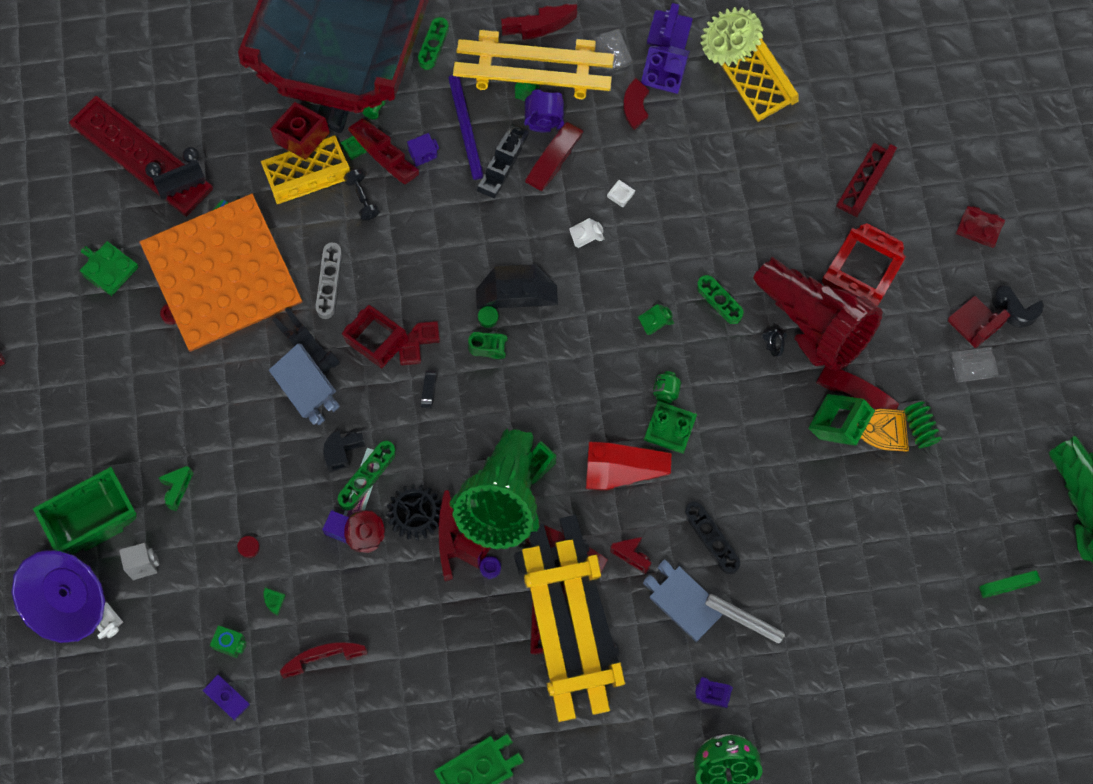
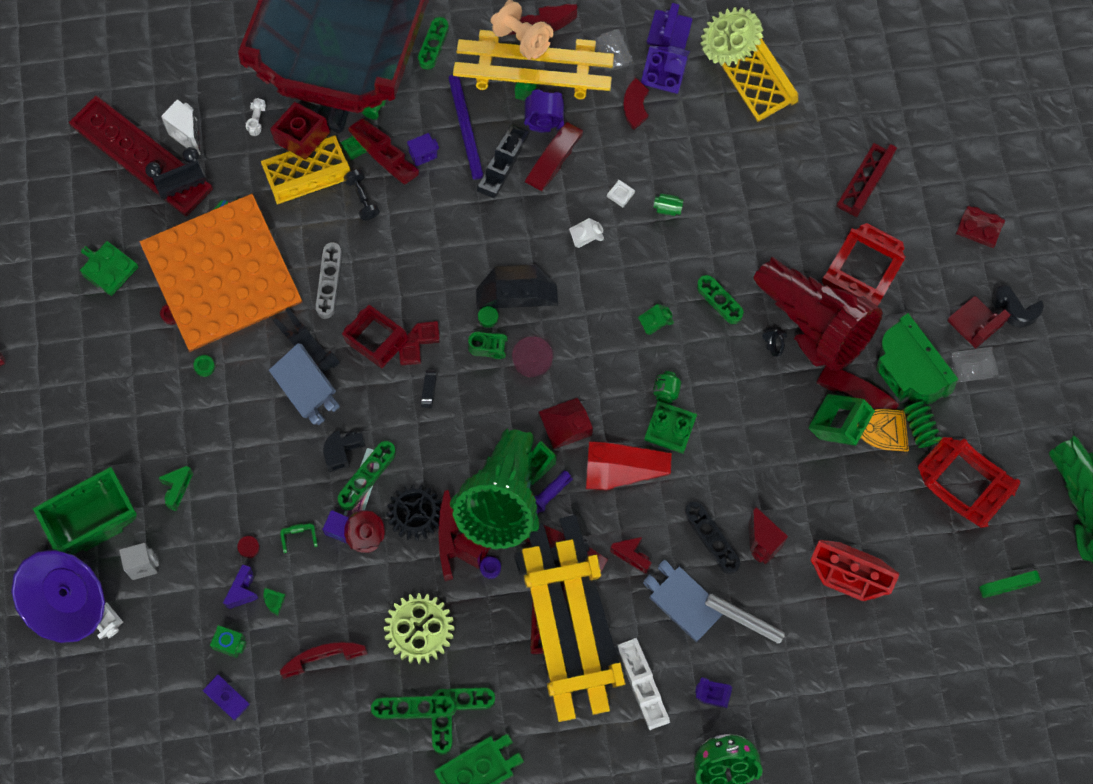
(182, 125): none -> white slope
(204, 365): none -> green tile
(238, 594): none -> dark purple slope
(252, 124): none -> white bar
(296, 529): none -> green piece
(413, 710): none -> green beam
(433, 641): none -> yellowish green gear
(454, 693): none -> green beam
(532, 37): none -> light nougat piece
(532, 356): none -> clear pink tile
(552, 490): none -> dark purple pin
(566, 423): none -> dark red slope
(643, 684): none -> white slope
(668, 204): none -> green brick
(764, 537): none -> dark red slope
(853, 571): none -> red wedge
(910, 368): none -> green container
(989, 501): none -> red wedge

